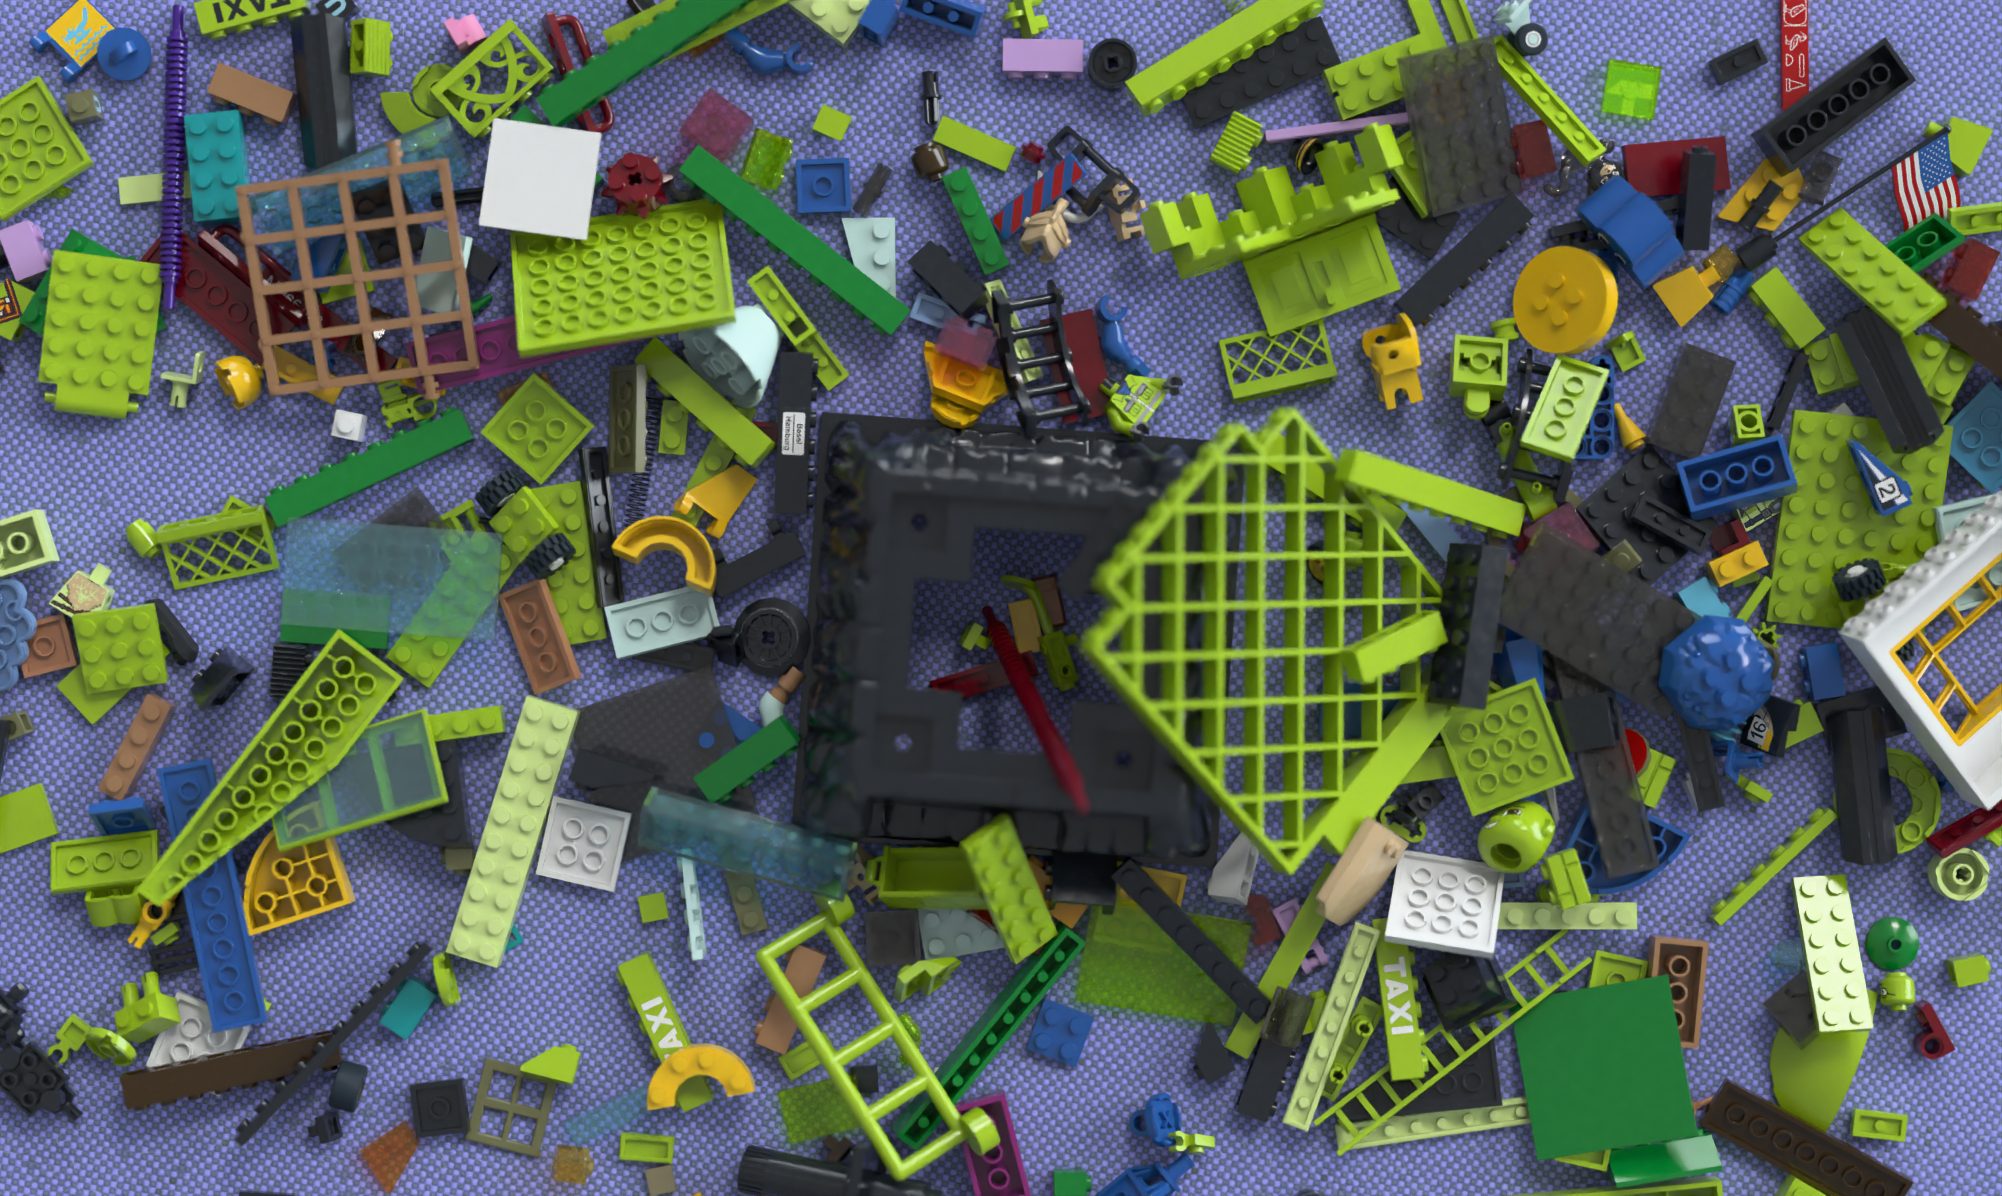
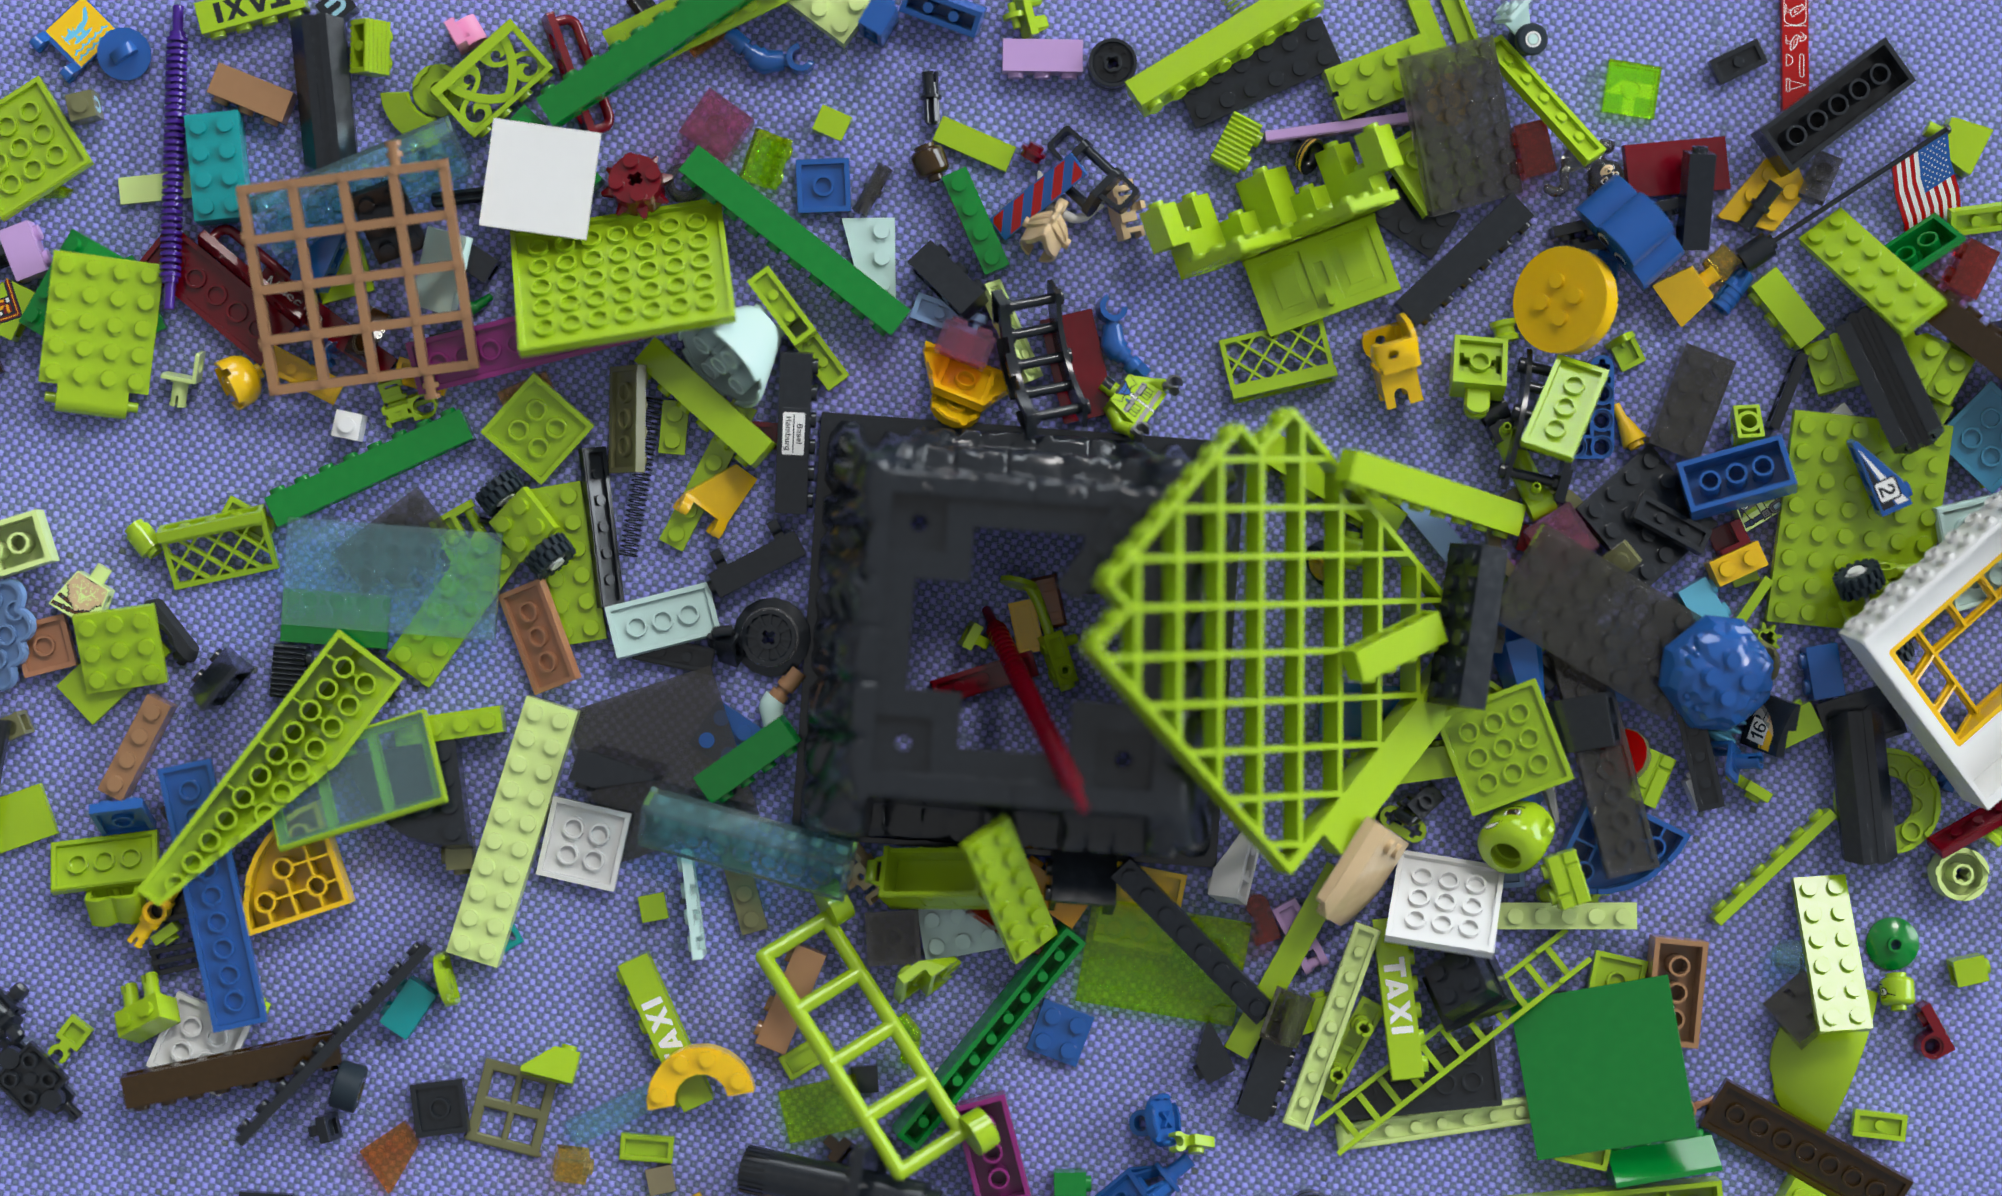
(108, 1044): lime tile -> none
(671, 535): yellow brick -> none

